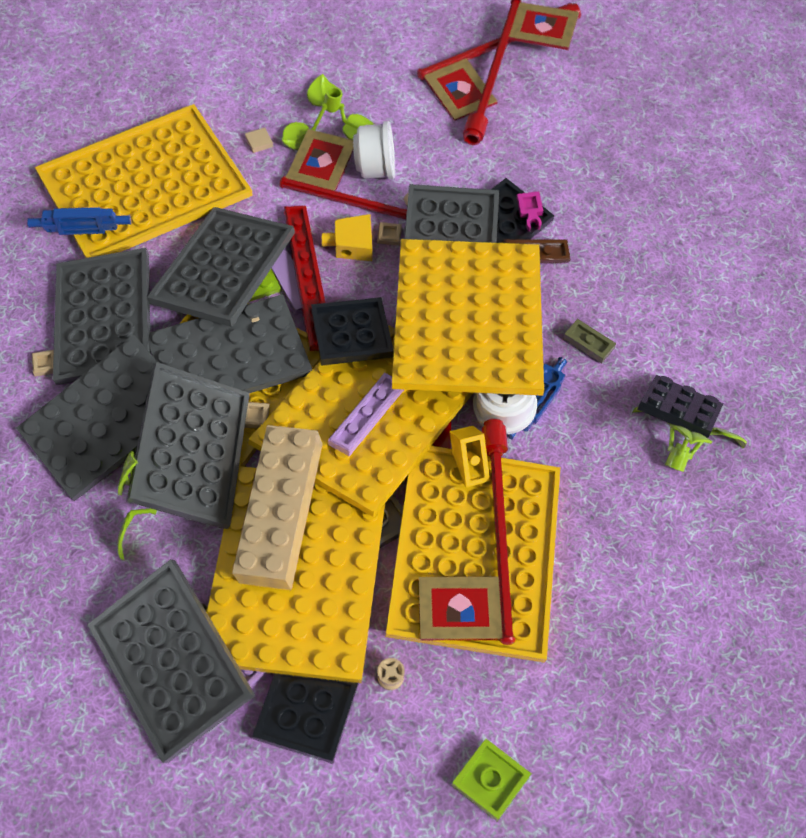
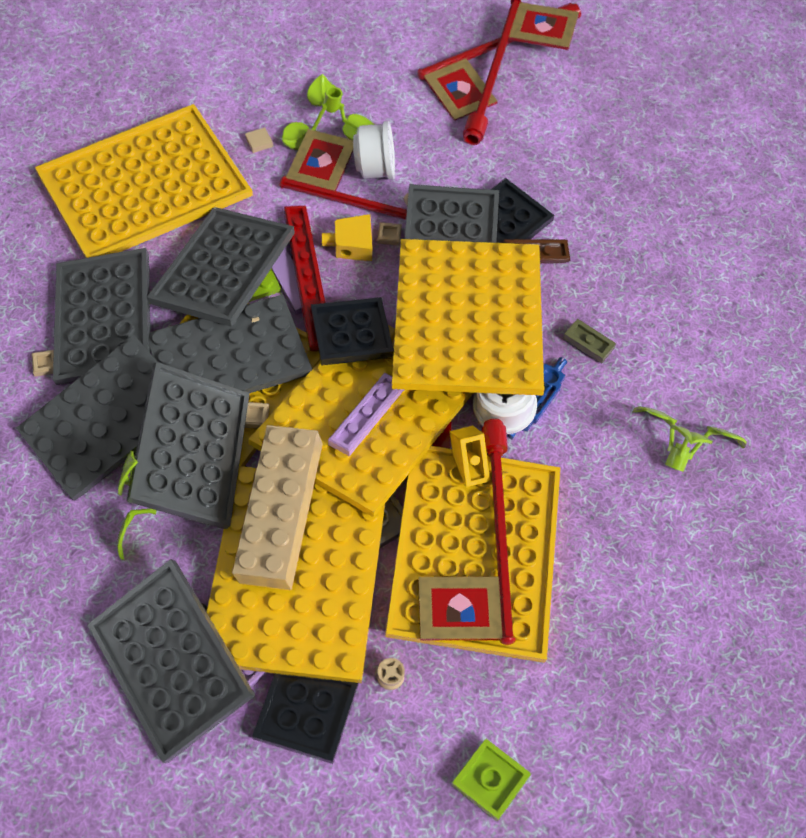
(79, 220): blue piece -> none
(530, 207): dark pink plate -> none
(680, 405): black plate -> none

